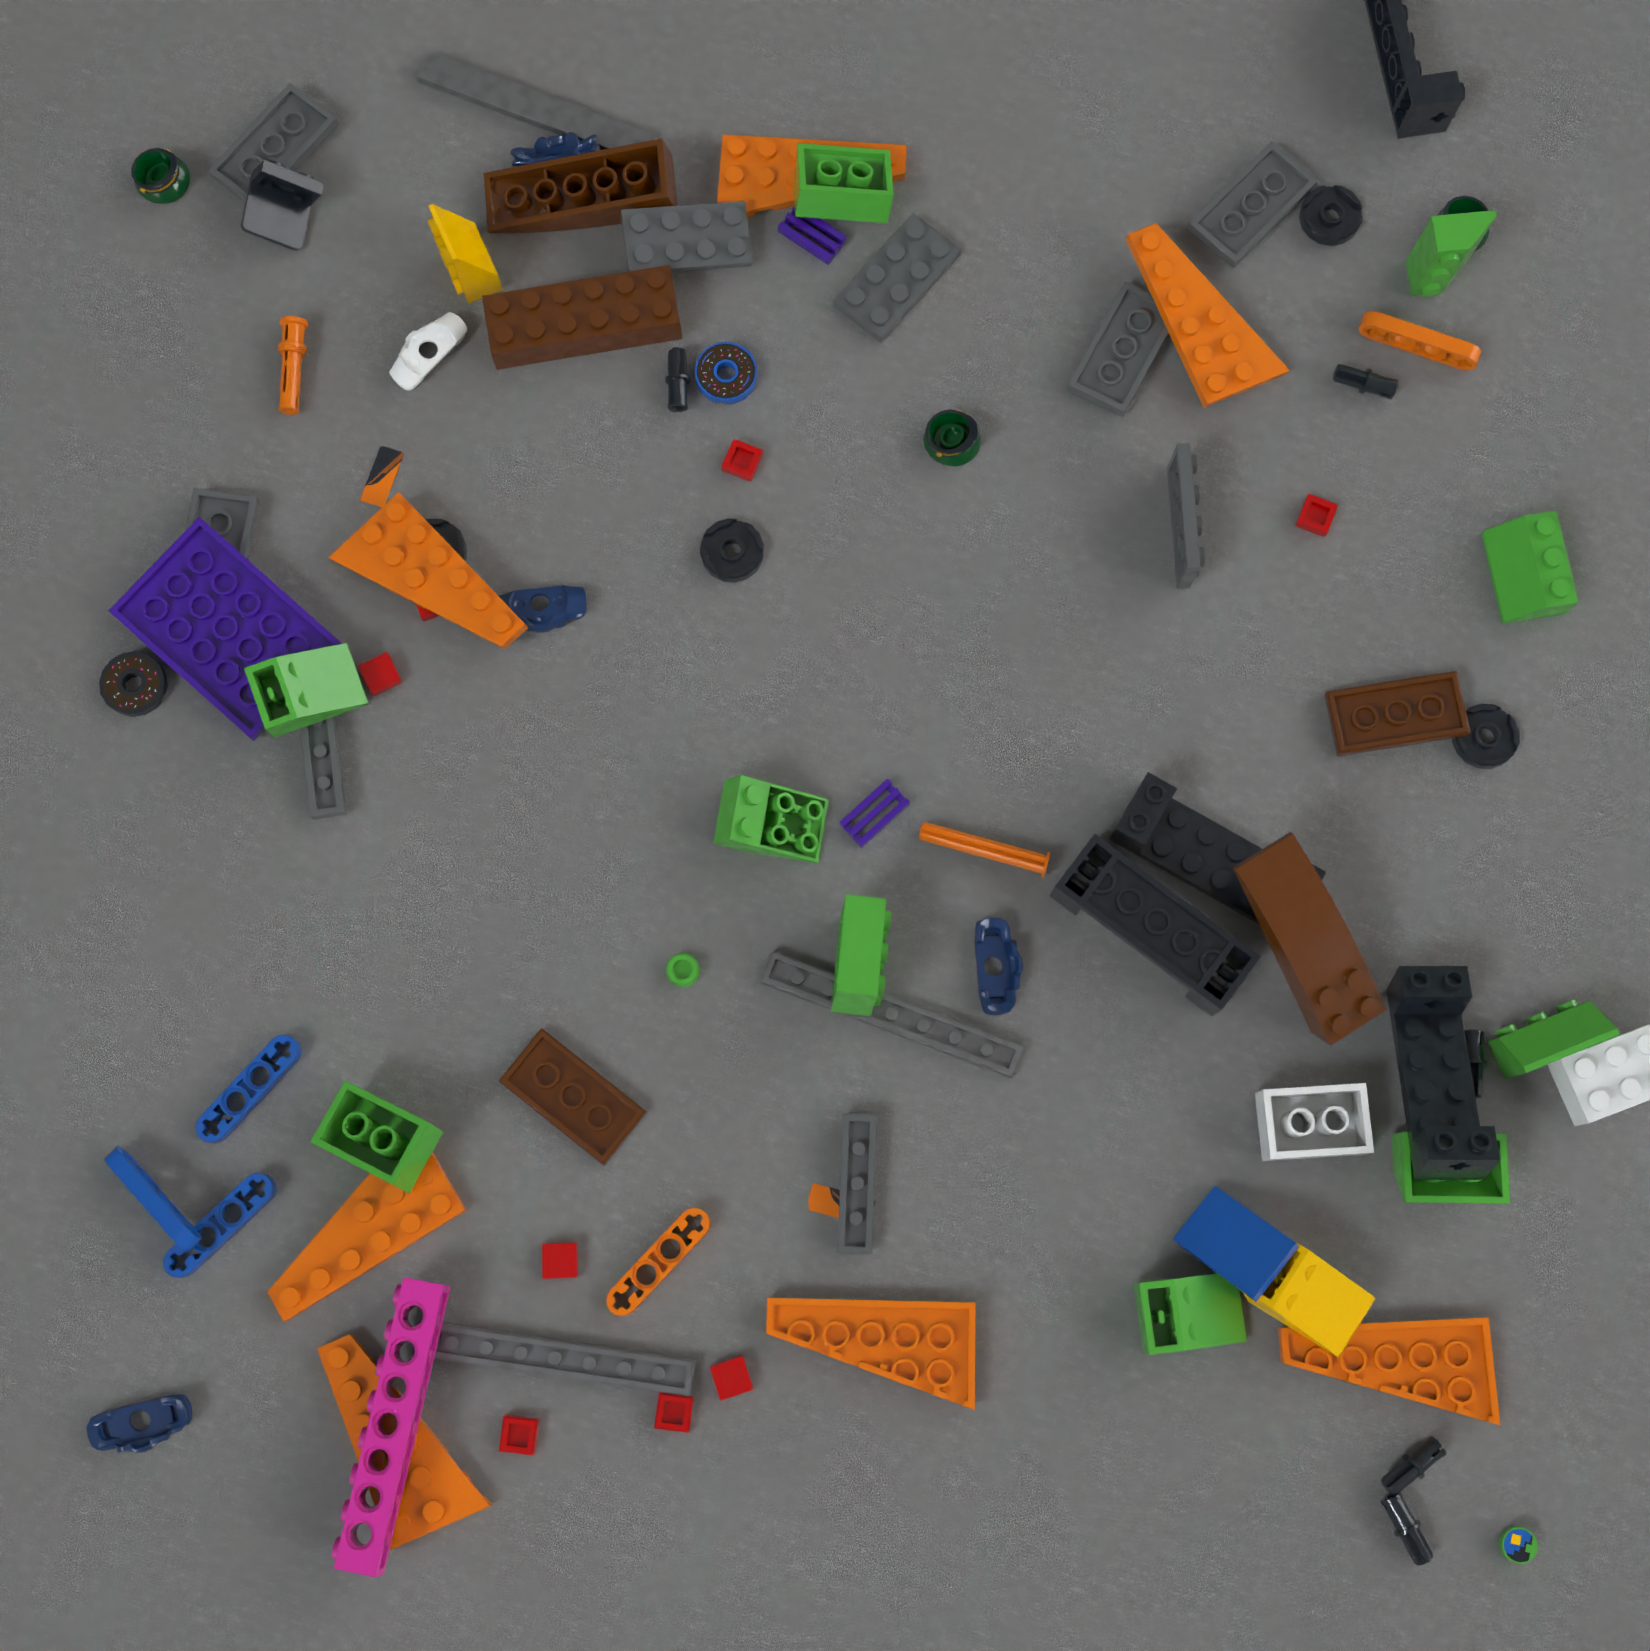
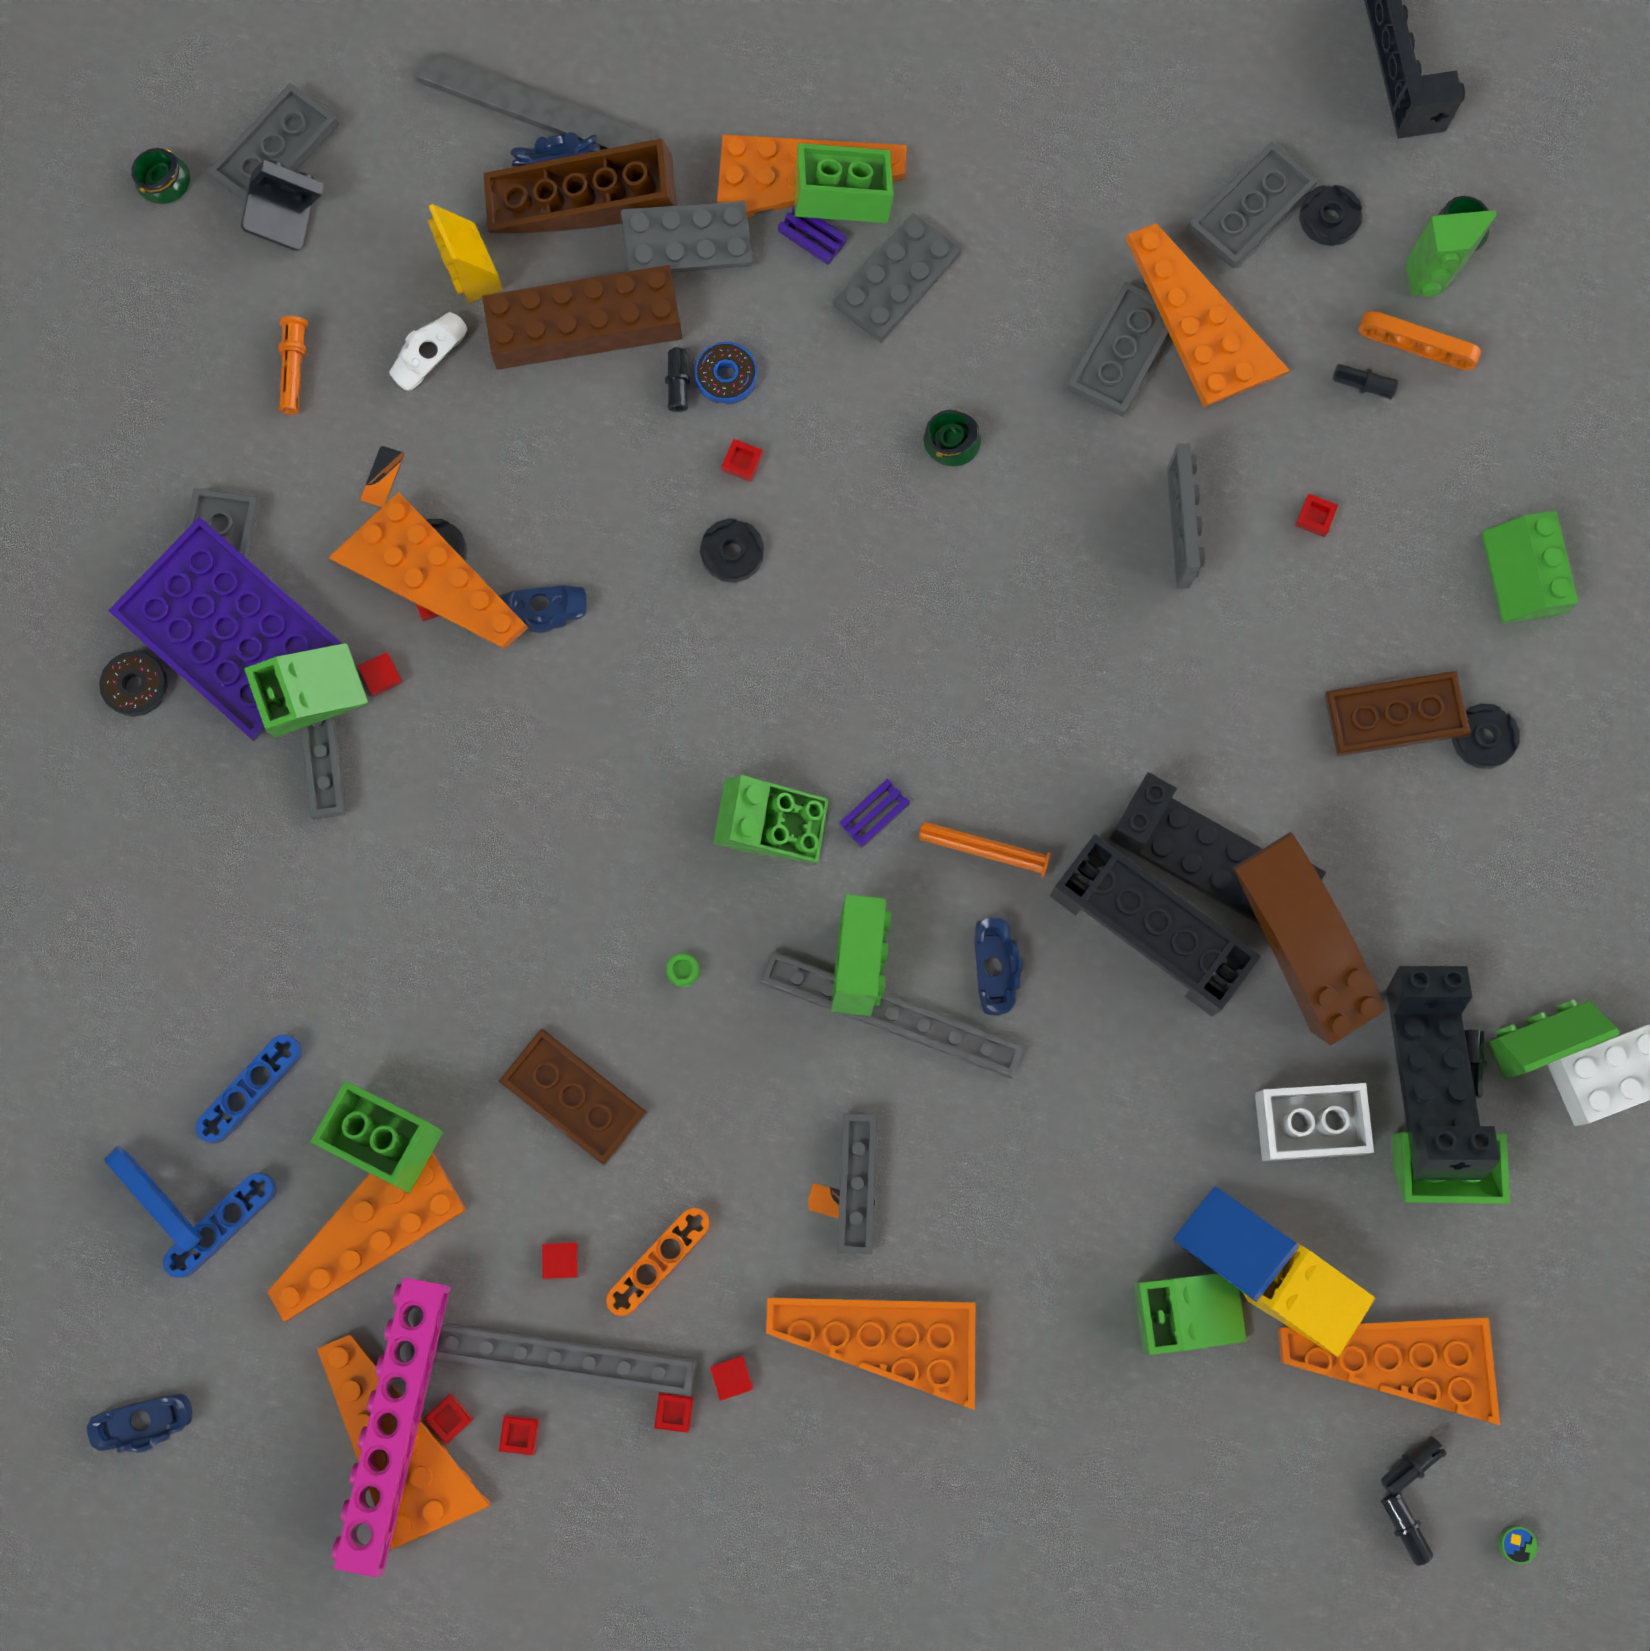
(448, 1418): none -> red tile

